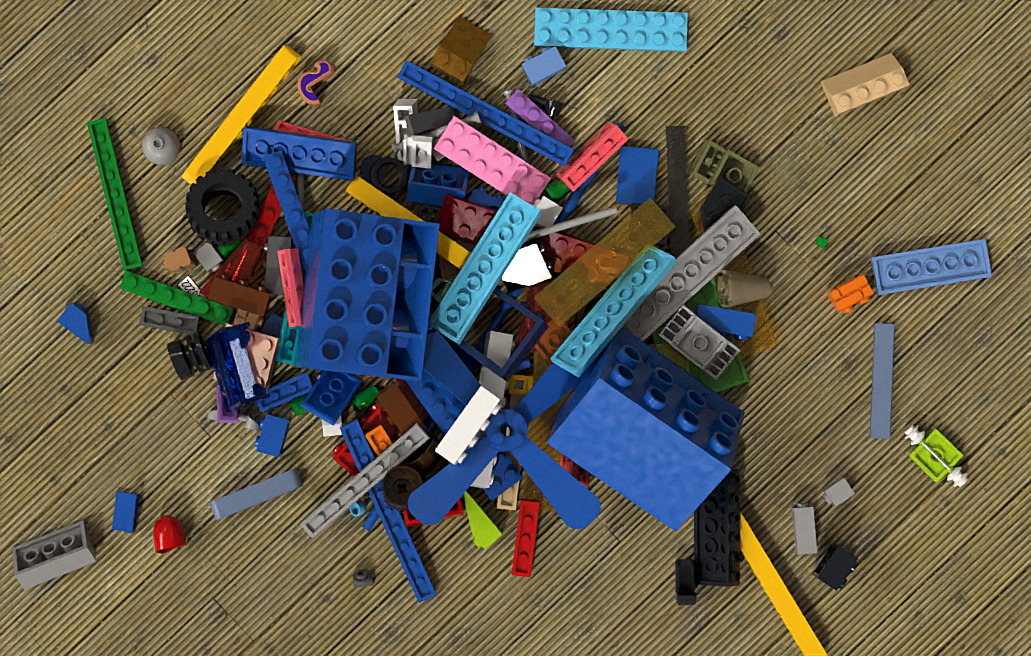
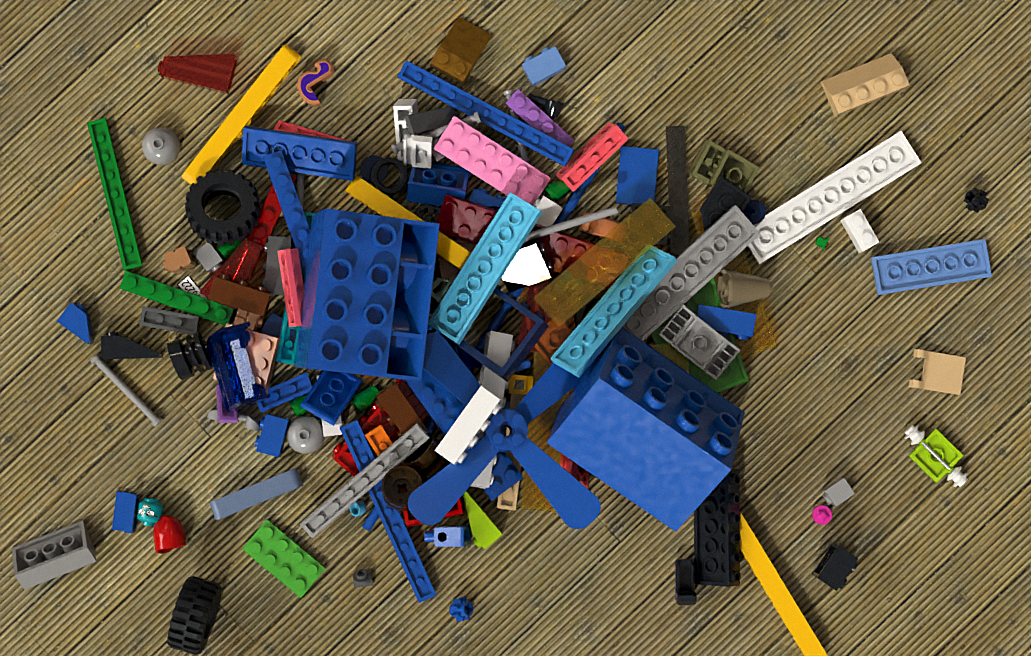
(124, 348): none -> black slope
(126, 390): none -> light grey bar
(149, 511): none -> teal head
(194, 615): none -> black tyre
(203, 71): none -> clear red slope
(284, 558): none -> bright green plate
(305, 434): none -> light grey cylinder
(456, 535): none -> torso
(461, 609): none -> blue gear
(525, 537): red plate -> none
(598, 227): none -> nougat animal
(611, 29): medium azure plate -> none
(755, 211): none -> dark blue piece
(804, 529): light grey brick -> none
(821, 514): none -> dark pink tile
(833, 196): none -> white plate
(850, 293): orange brick -> none
(859, 231): none -> white brick
(882, 381): sand blue tile -> none
(940, 372): none -> tan flag
(976, 200): none -> black gear

